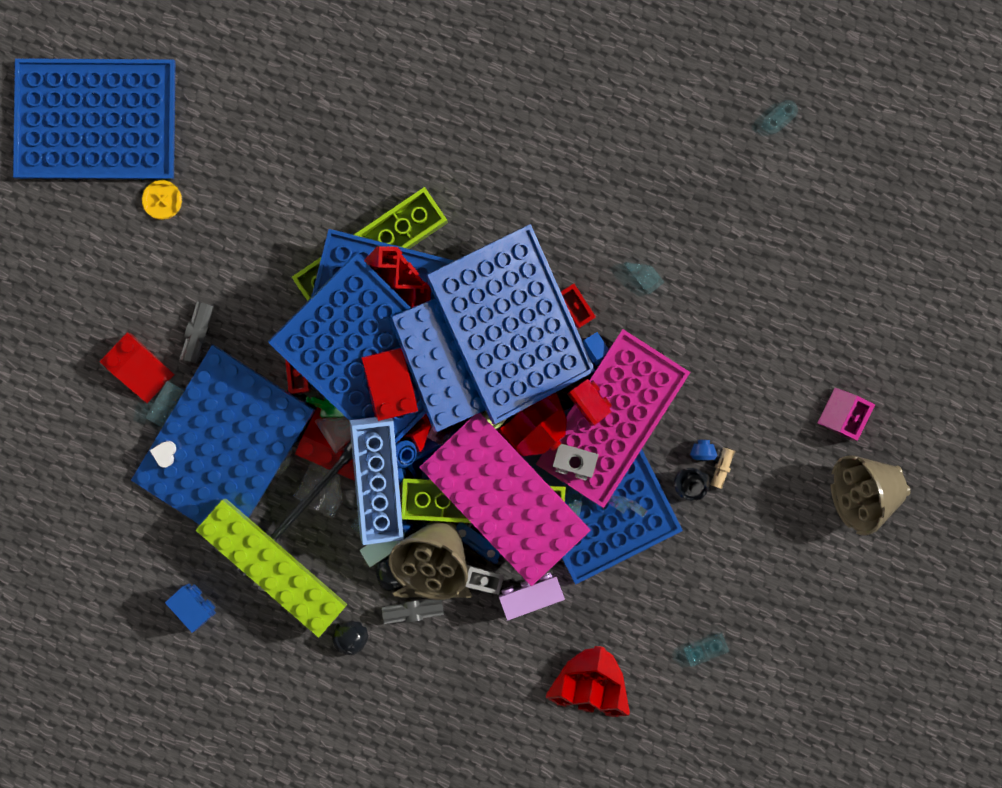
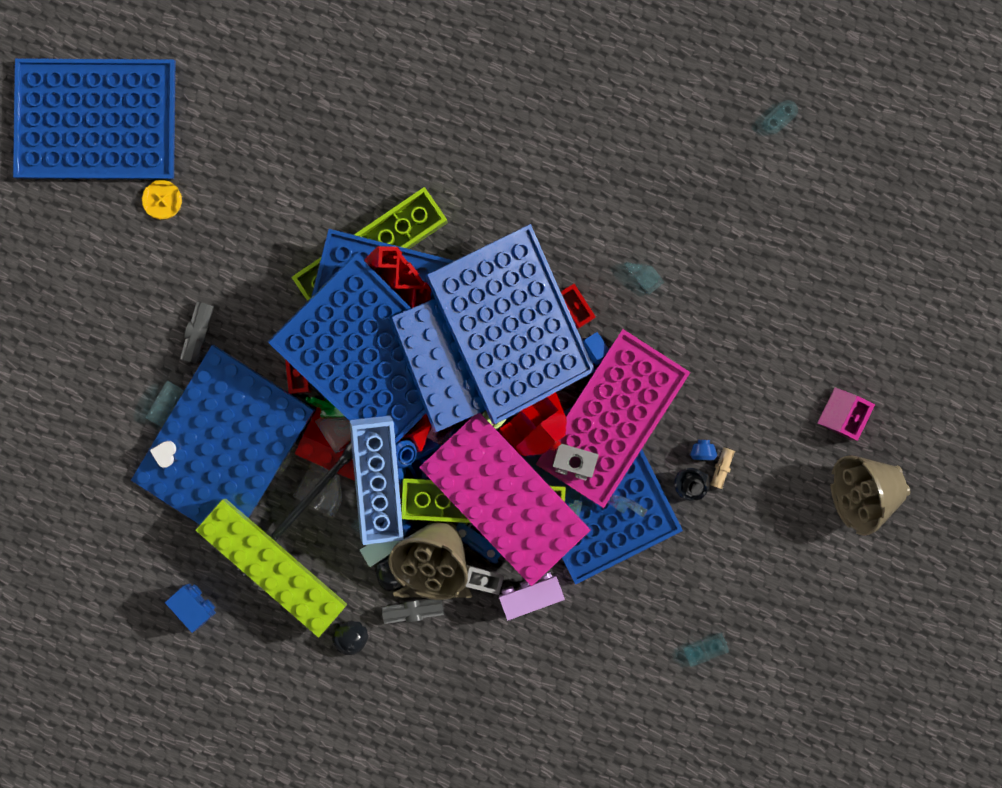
(137, 367): red slope -> none
(389, 384): red slope -> none
(590, 403): red slope -> none
(591, 682): red brick -> none

